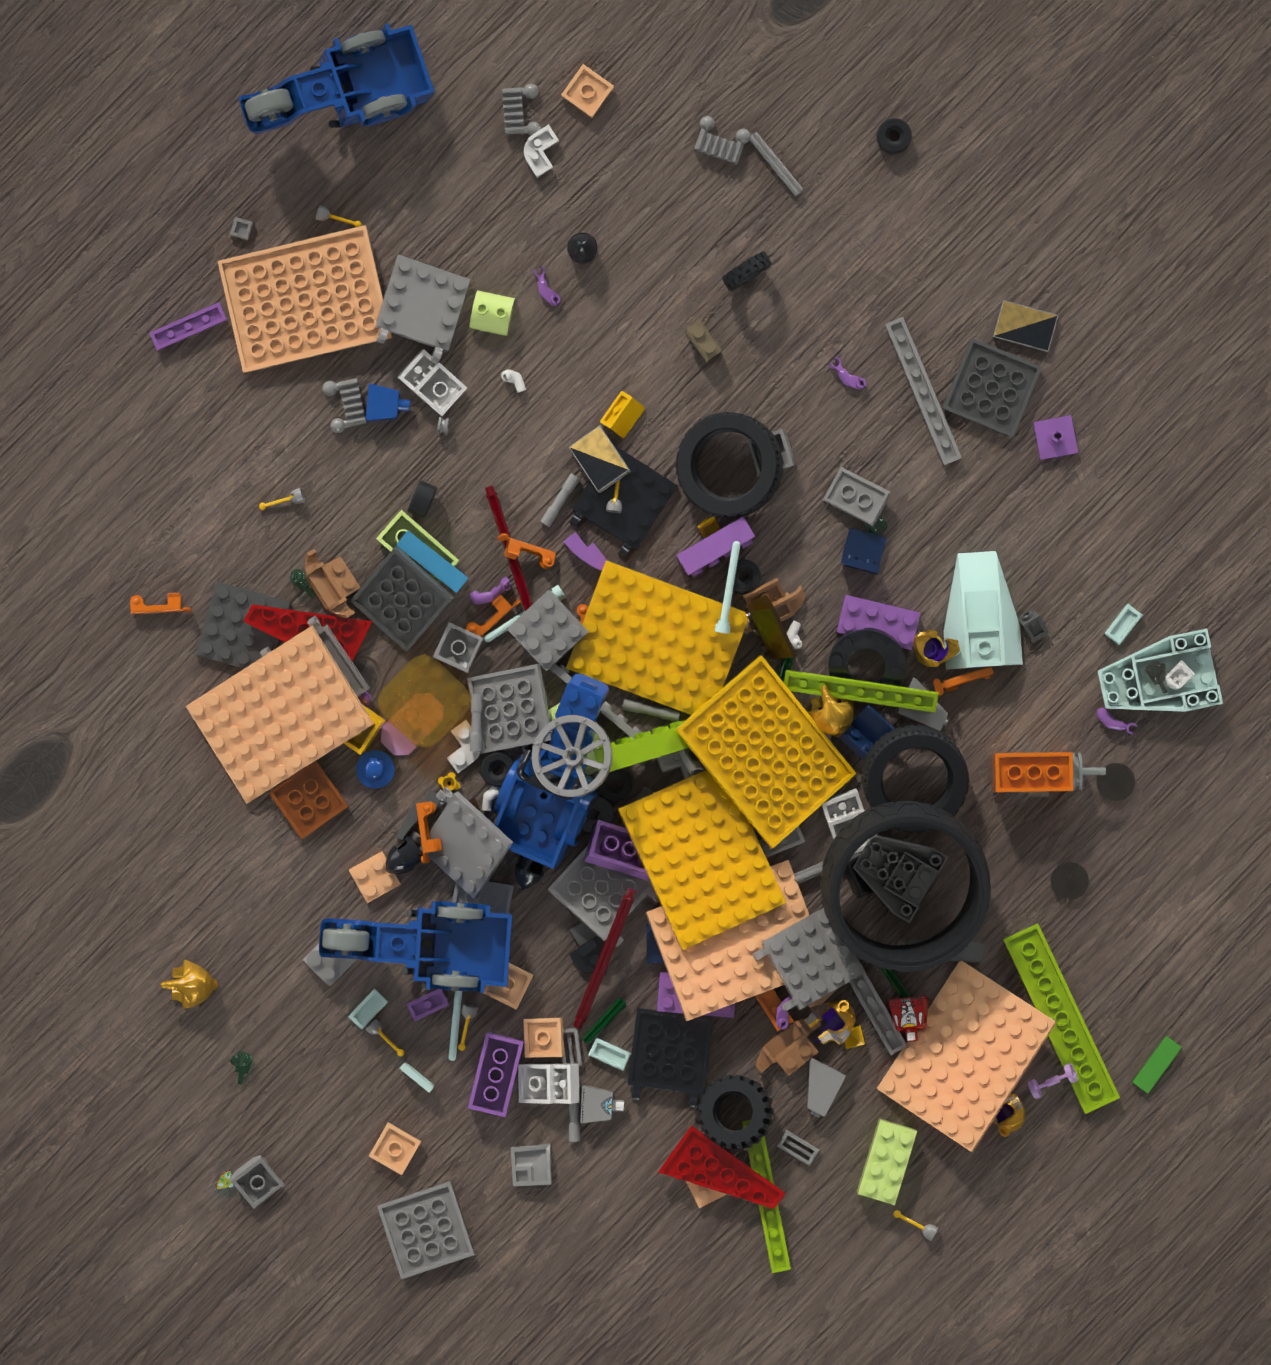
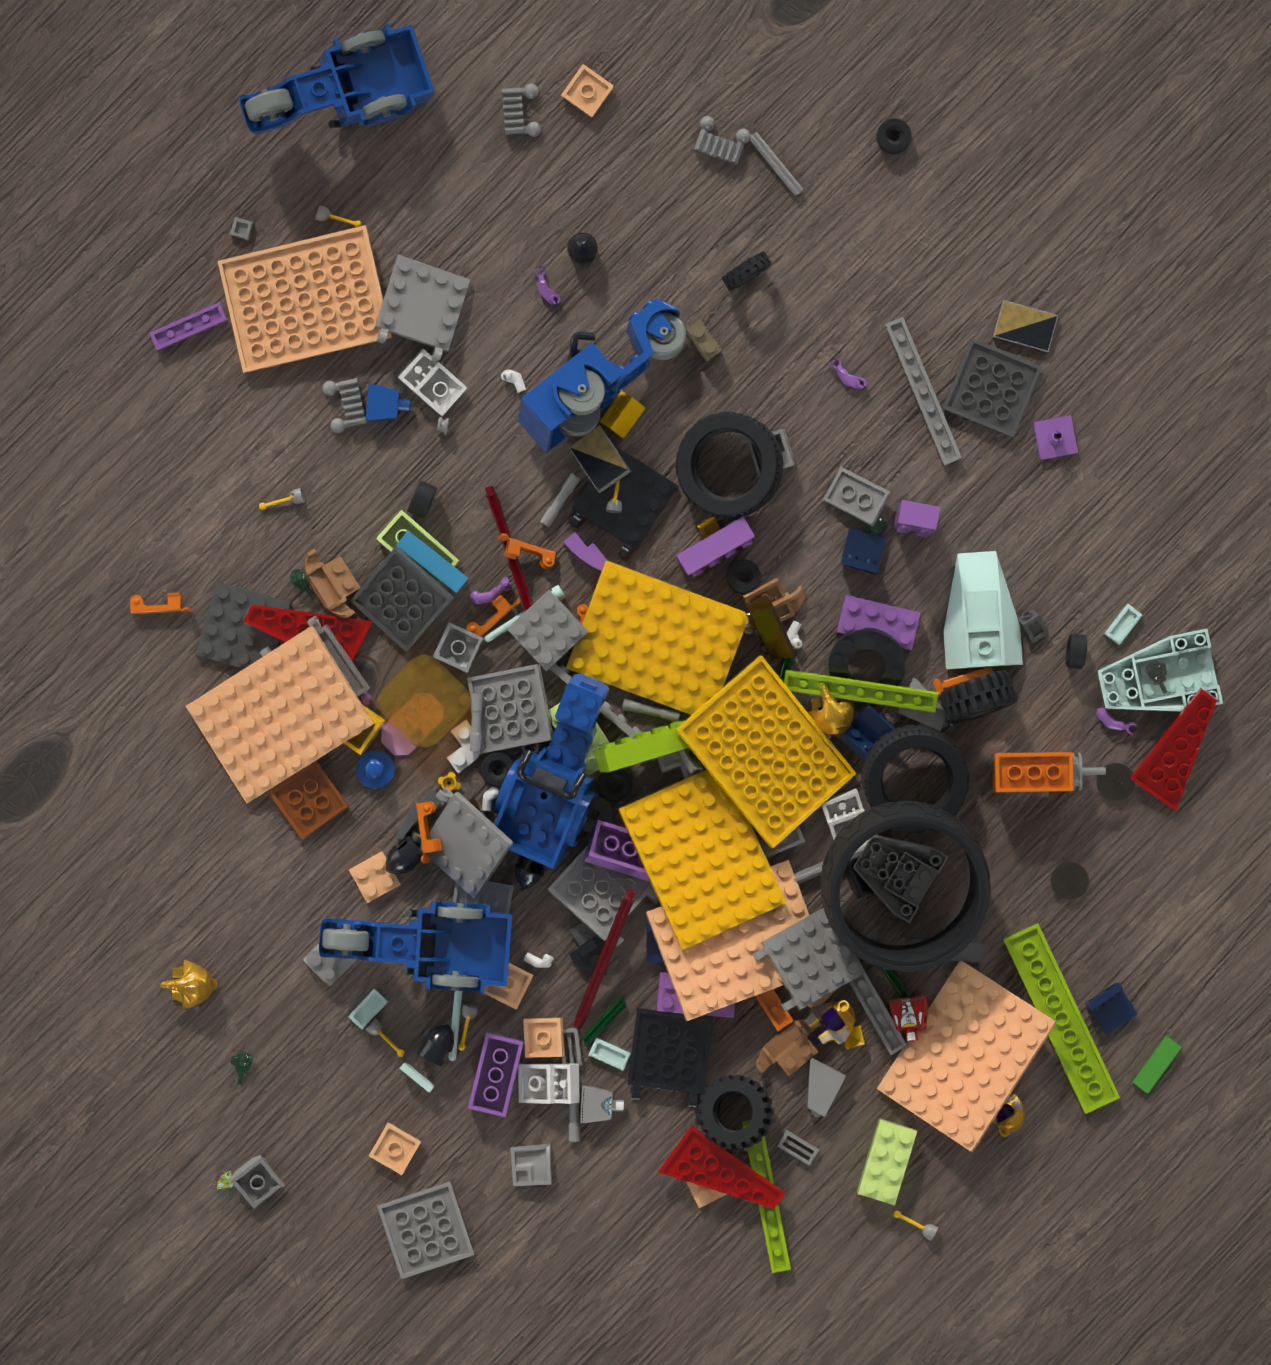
(427, 1004): medium lavender plate -> none
(437, 1044): none -> black helmet
(491, 313): yellowish green brick -> none
(535, 148): white plate -> none
(537, 962): none -> white arm
(567, 753): light grey wheel -> none
(590, 381): none -> blue piece
(723, 624): light aqua piece -> none
(781, 1016): medium lavender arm -> none
(916, 518): none -> medium lavender brick
(931, 649): pearl gold piece -> none
(978, 697): none -> black tyre
(1036, 1089): lavender wheel -> none
(1076, 651): none -> black tyre
(1111, 1008): none -> dark blue bracket
(1173, 756): none -> red wing
(1179, 676): white plate -> none

